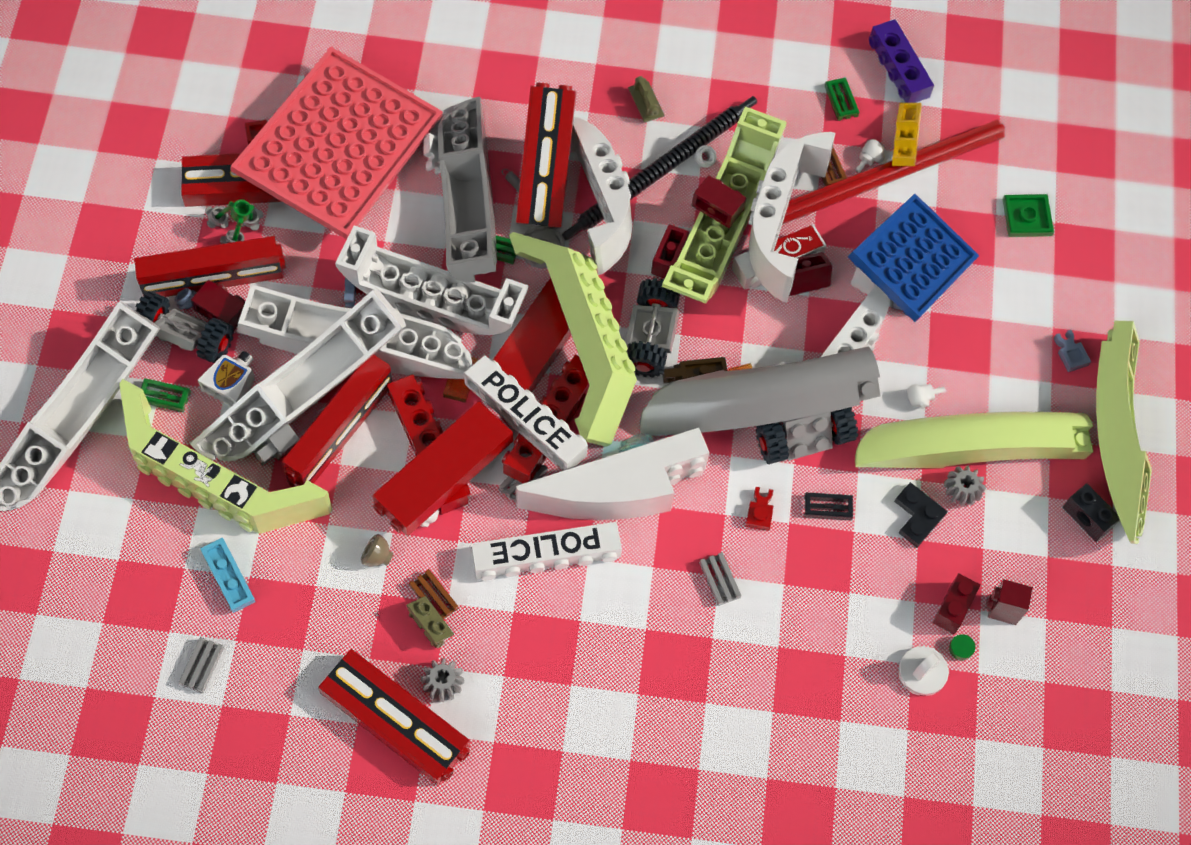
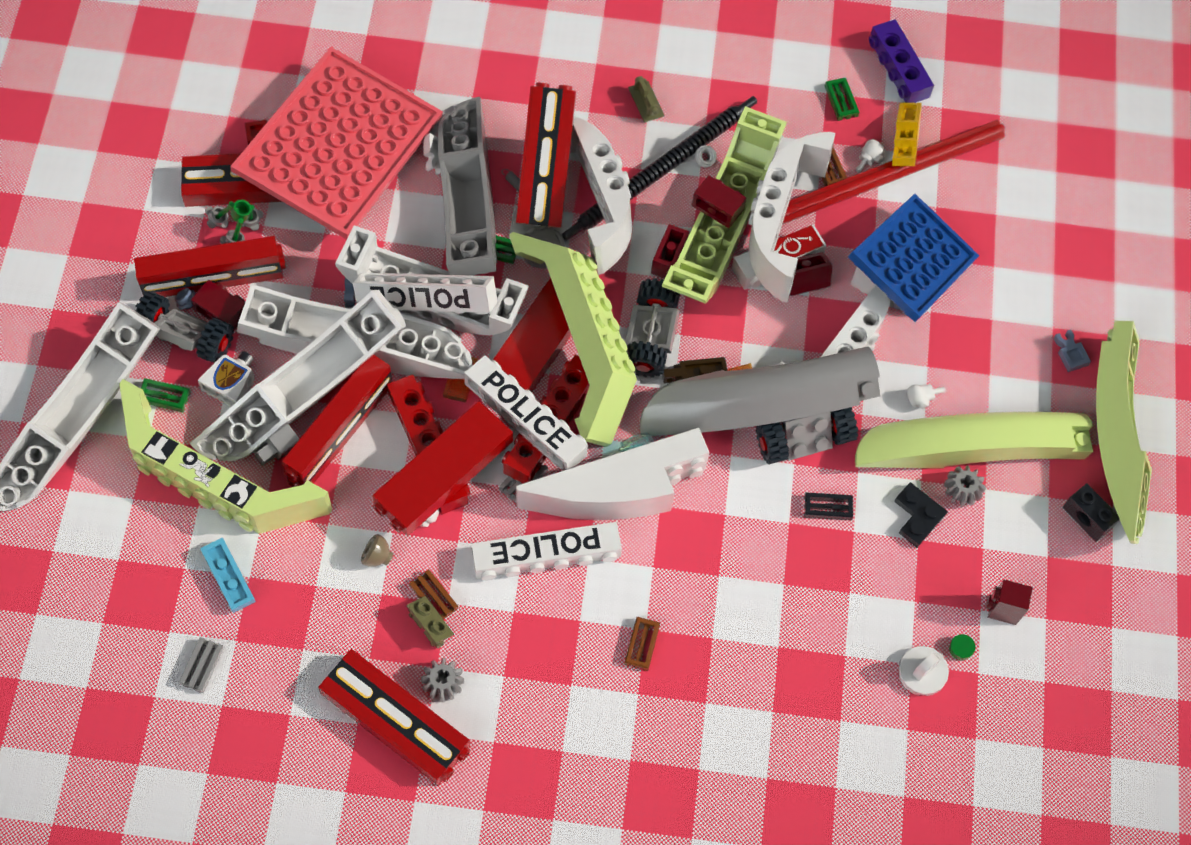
(430, 292): none -> white brick
(636, 663): none -> dark orange tile
(713, 561): light grey tile -> none
(759, 512): red plate -> none
(956, 603): dark red brick -> none
(1028, 215): green tile -> none

